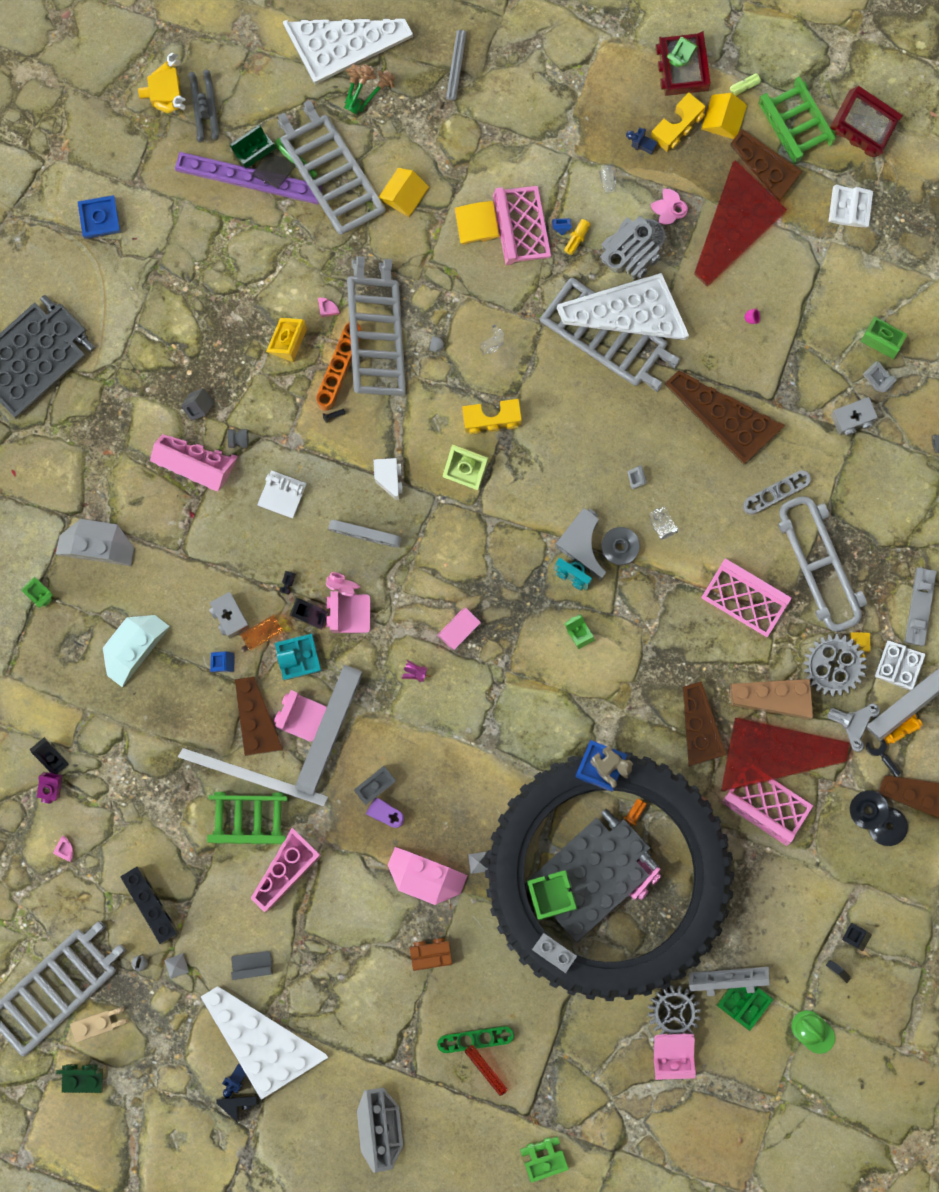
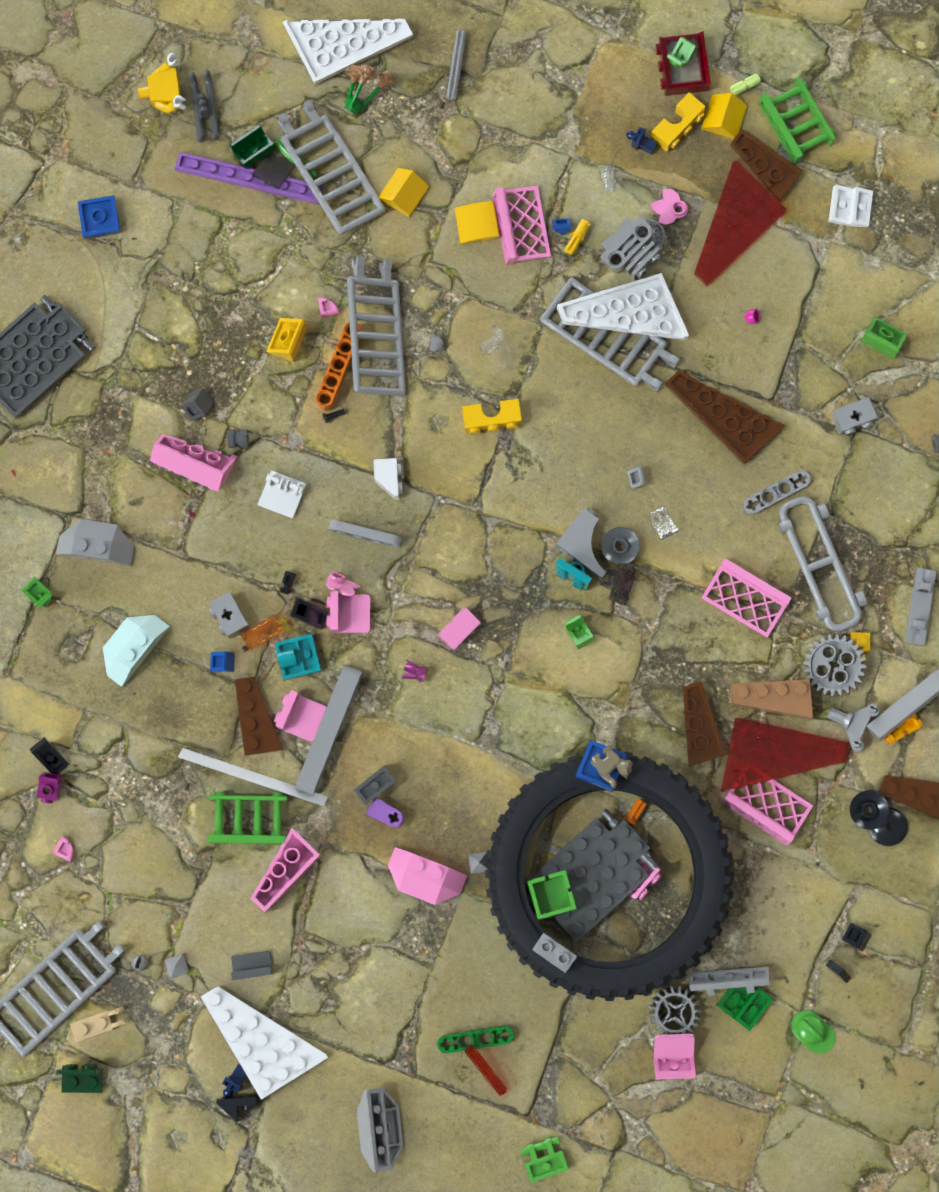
(150, 905): black brick -> none
(430, 955): dark orange brick -> none
(465, 467): yellowish green slope -> none
(620, 583): none -> clear smoke plate
(865, 121): dark red window -> none
(879, 378): light grey bracket -> none
(885, 758): black piece -> none
(900, 665): white slope -> none

